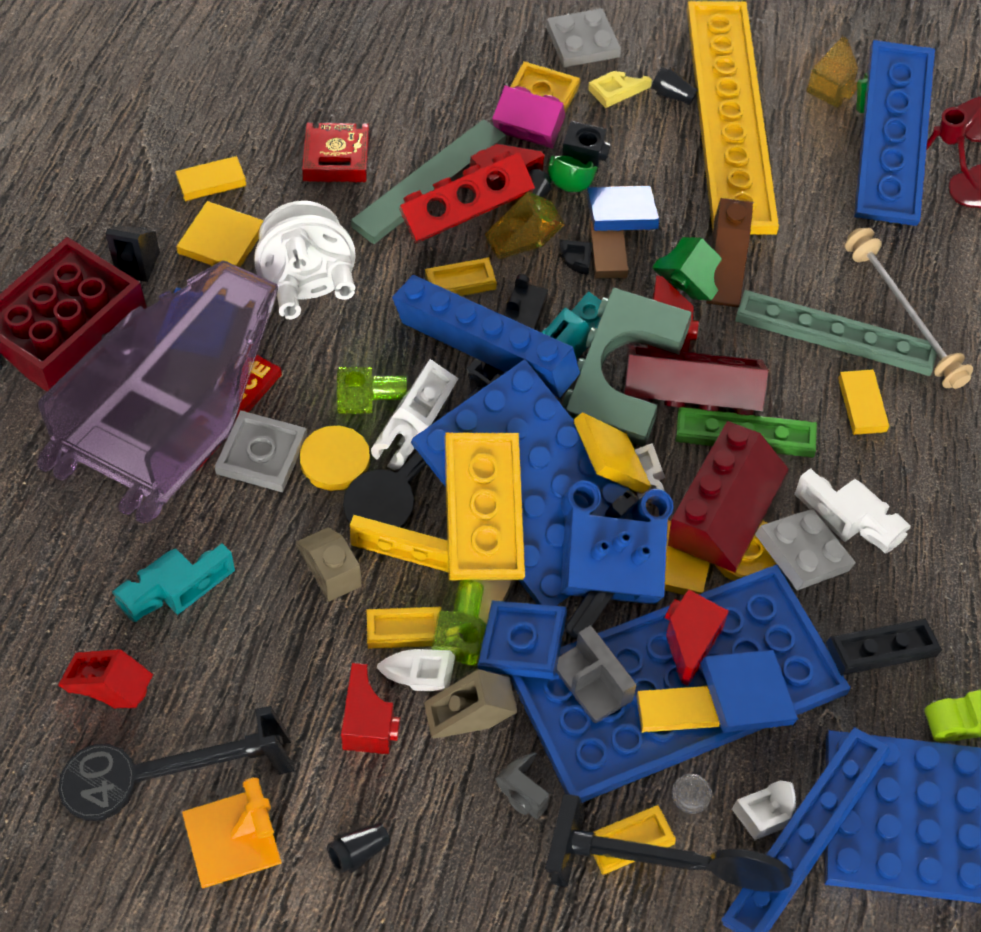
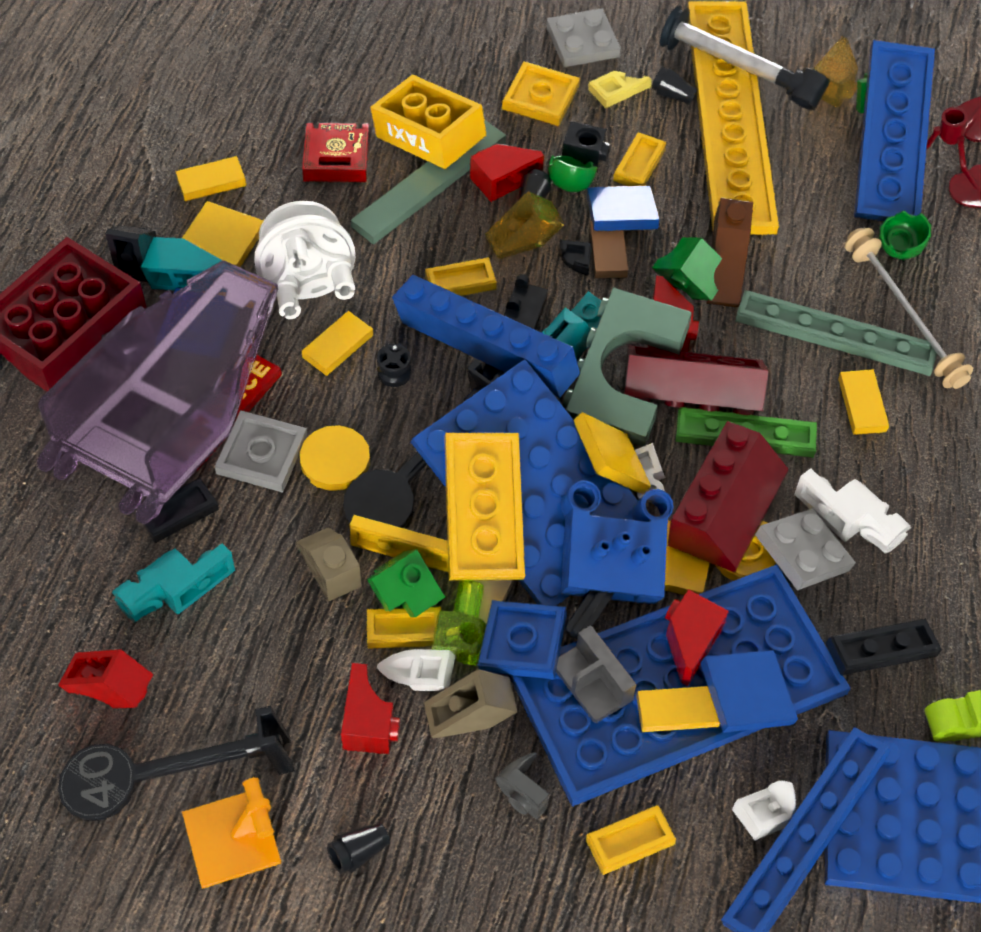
(173, 262): none -> teal slope
(182, 509): none -> black tile
(337, 343): none -> yellow tile
(367, 389): clear neon green piece -> none
(397, 357): none -> black wheel
(406, 583): none -> green brick
(415, 412): white plate -> none
(428, 121): none -> yellow brick
(515, 185): red brick -> none
(529, 116): dark pink brick -> none
(621, 505): black tile -> none
(639, 160): none -> yellow tile
(691, 793): clear plate -> none
(735, 866): black piece -> none
(803, 86): none -> piece
(905, 235): none -> green hair

